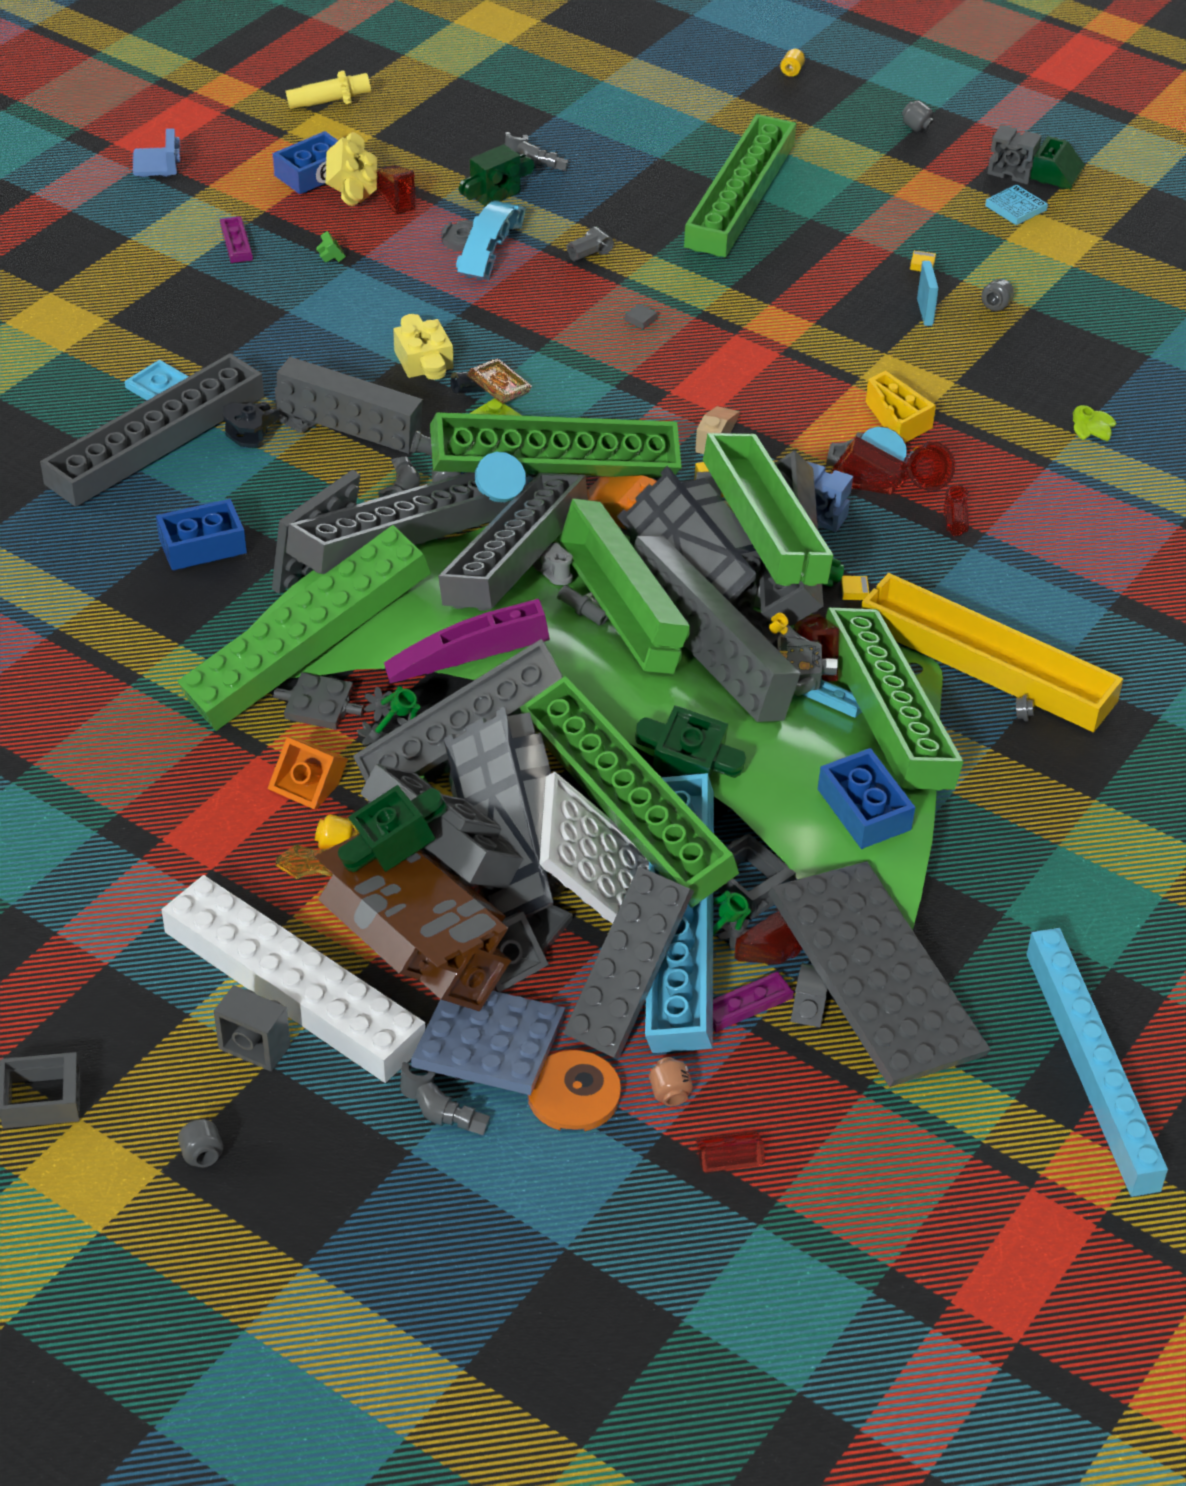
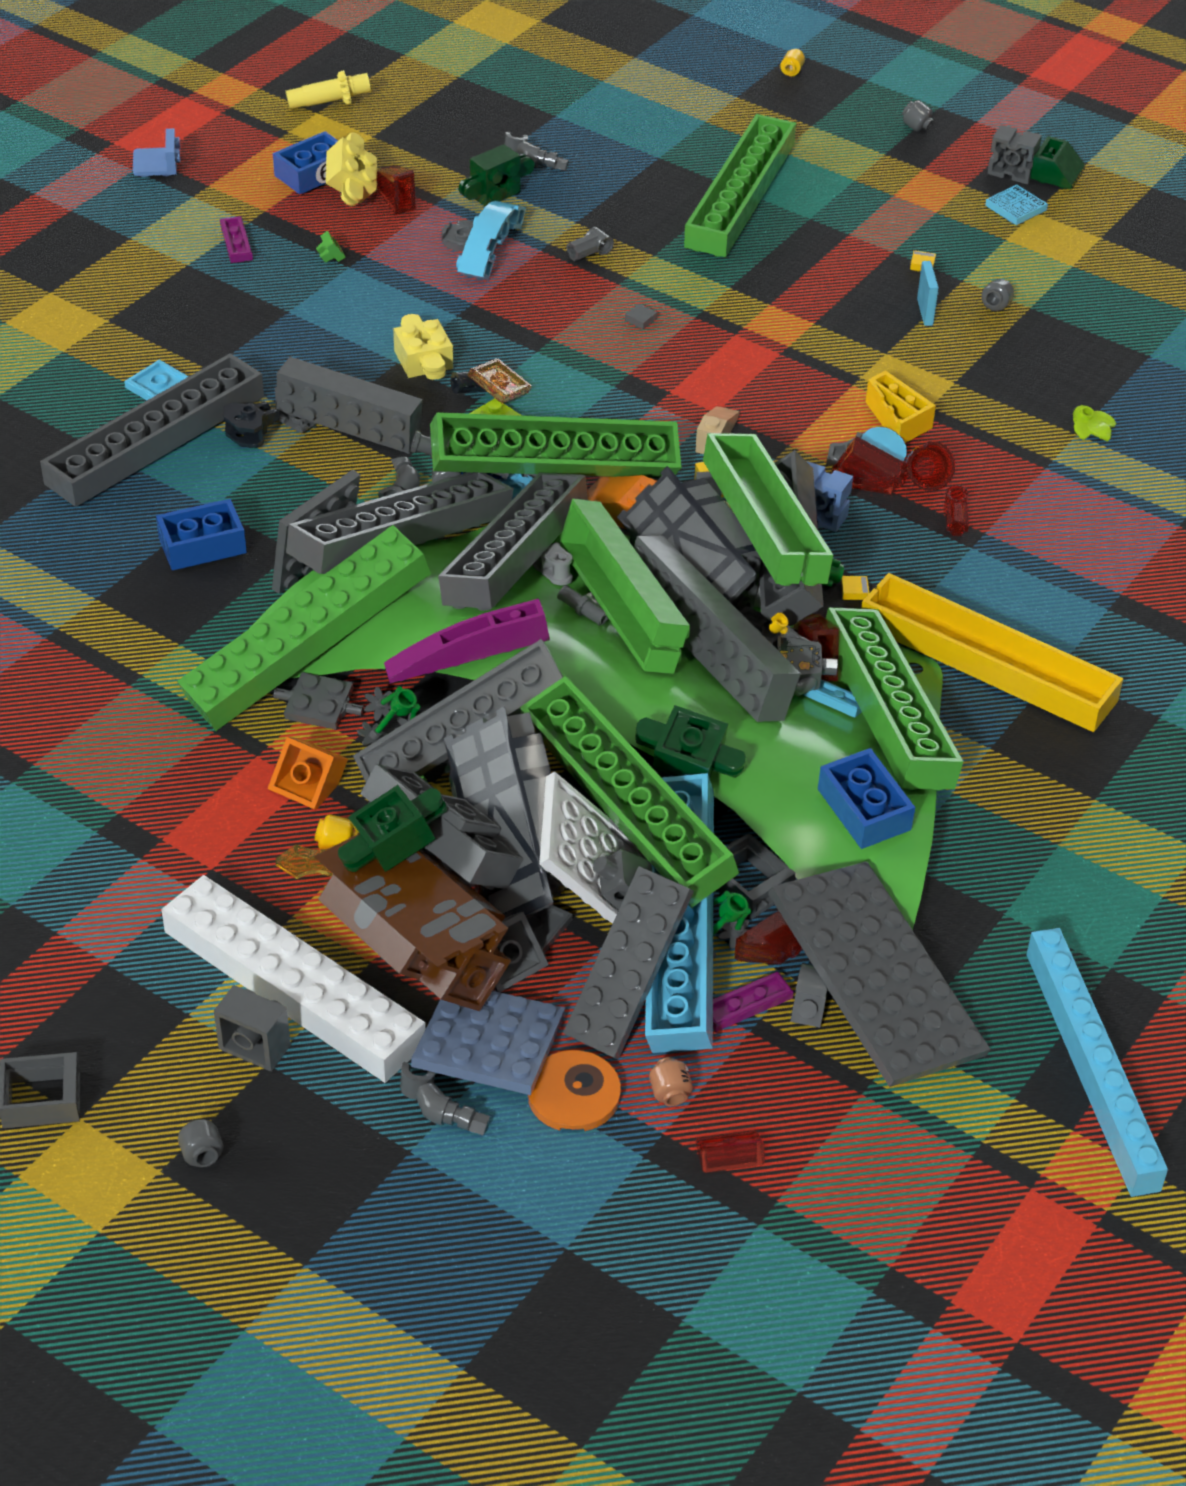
(500, 476): medium azure tile -> none
(617, 874): none -> dark grey torso
(1024, 708): dark grey plate -> none

